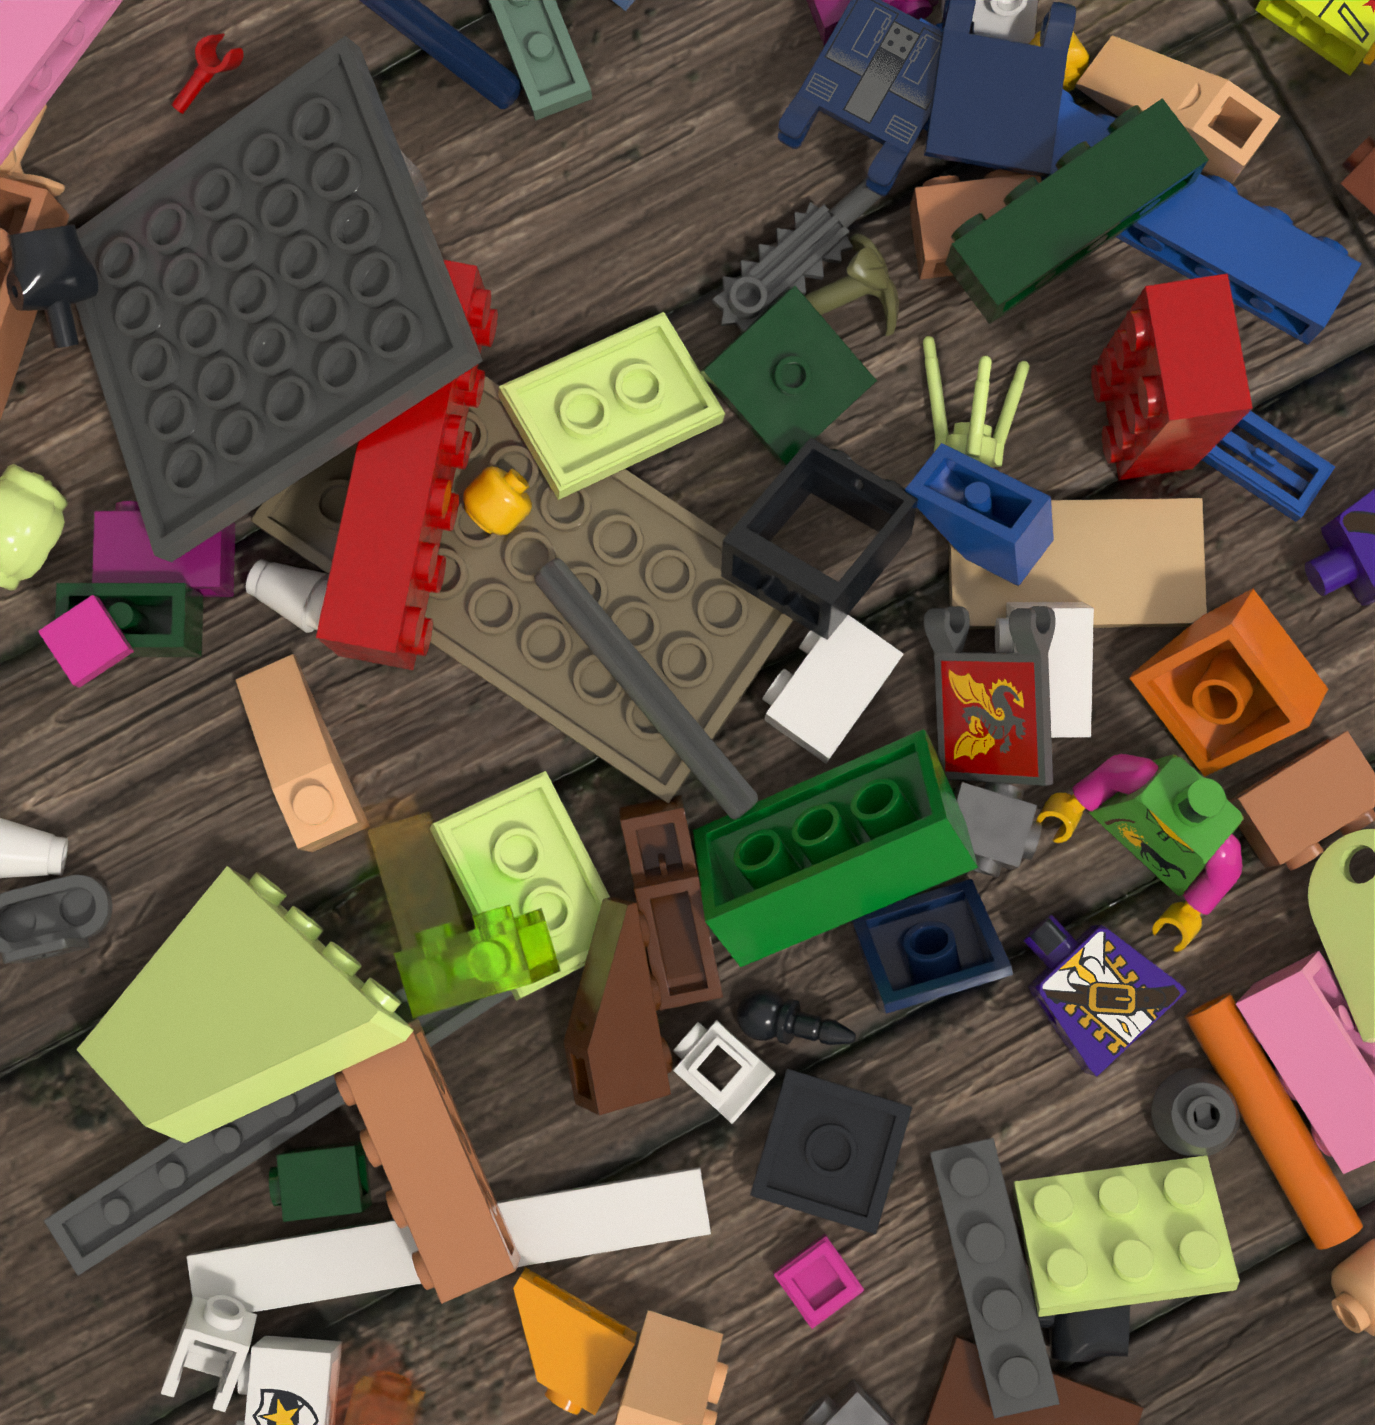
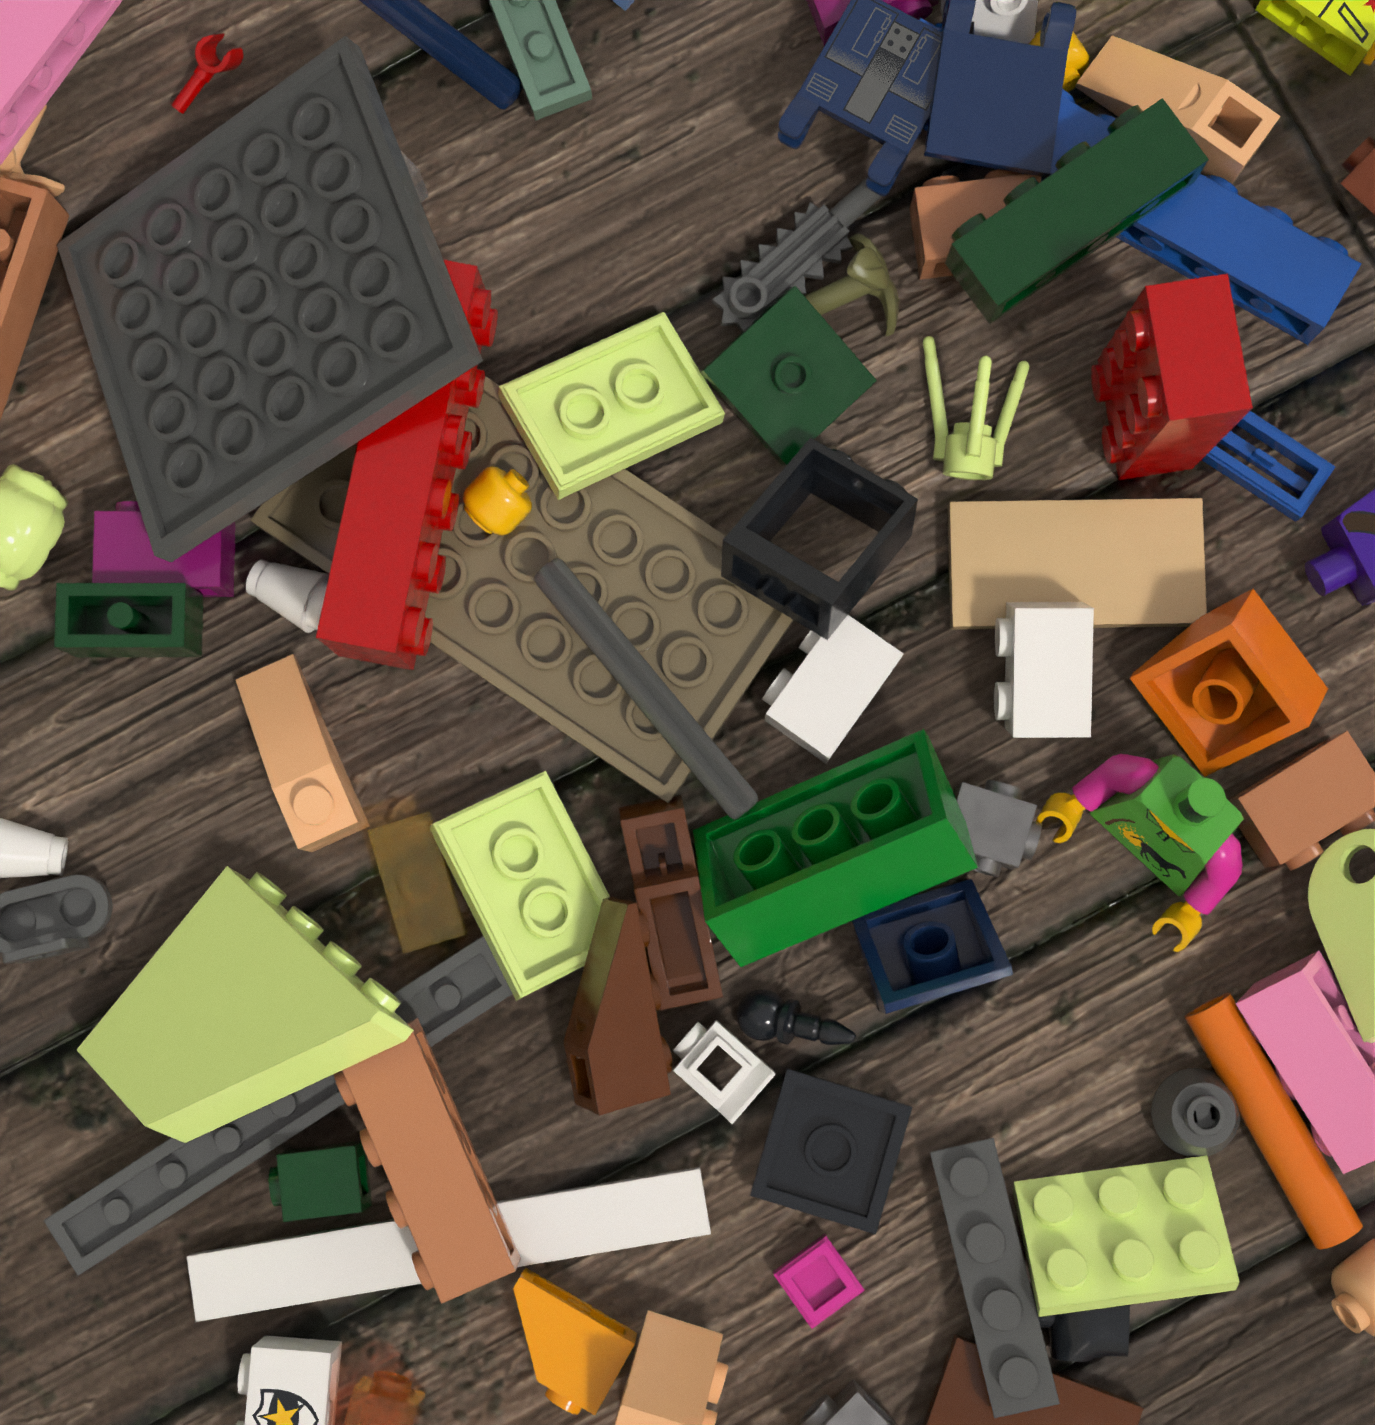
(50, 276): black piece -> none
(86, 641): dark pink tile -> none
(213, 1342): white window -> none
(477, 962): clear neon green brick -> none
(984, 513): blue slope -> none
(993, 703): flag -> none
(1097, 991): torso -> none

